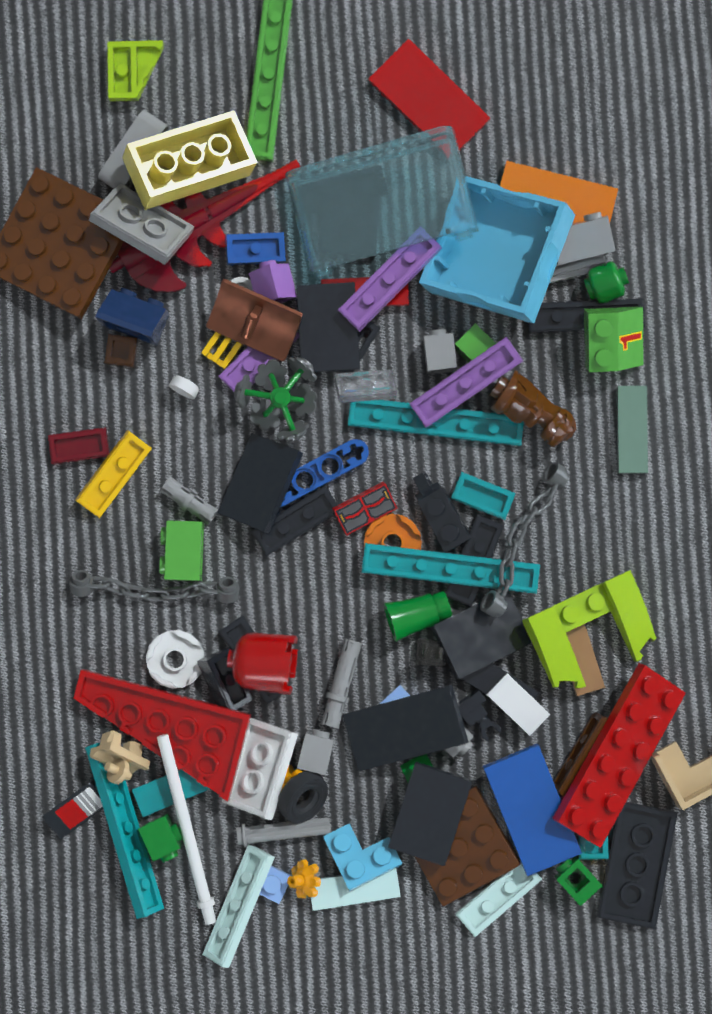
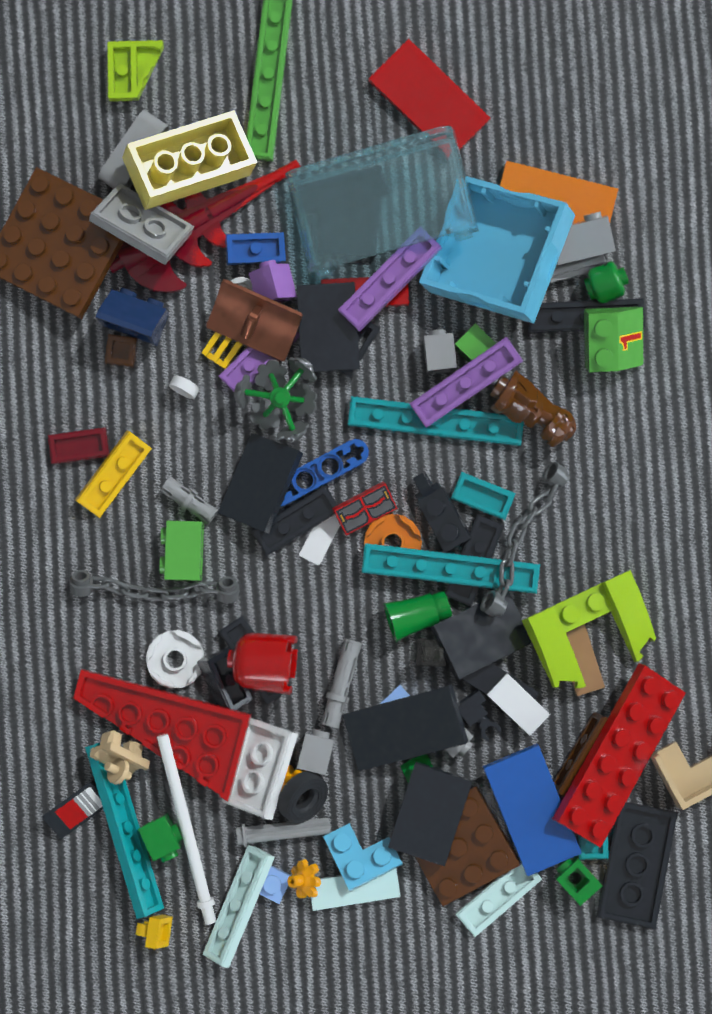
(156, 931): none -> yellow tile
(157, 794): teal tile -> none
(320, 540): none -> white sticker
(365, 386): clear plate -> none
(632, 430): sand green tile -> none

